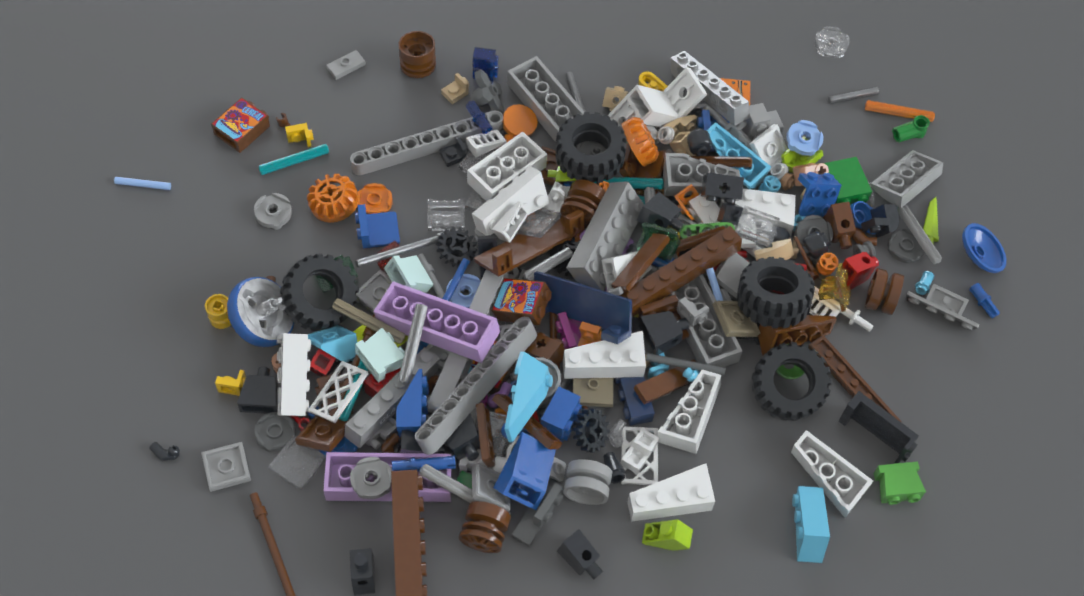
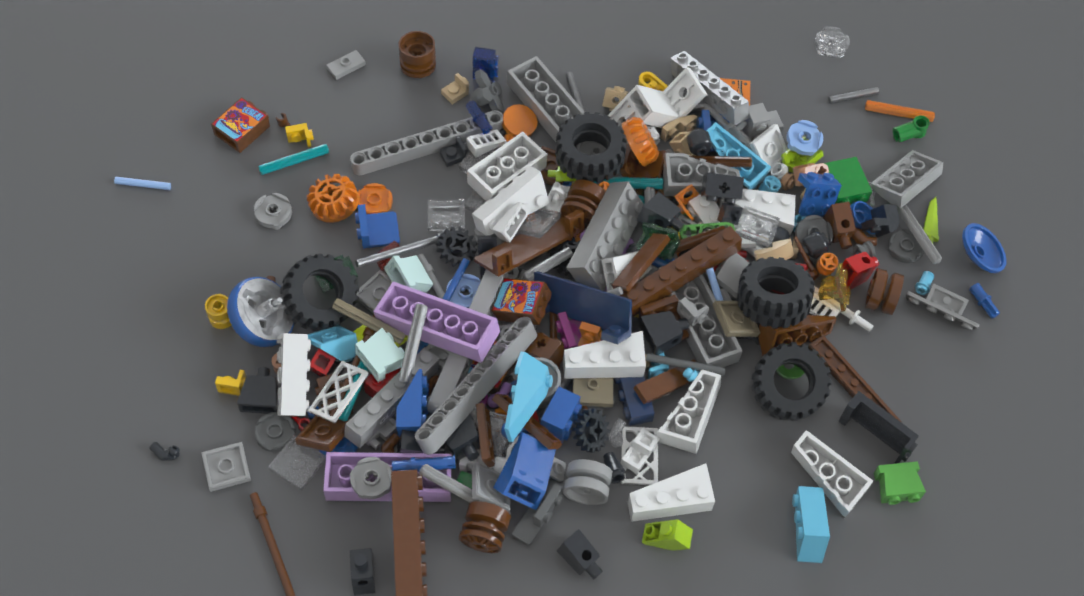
(665, 134): white plate -> none

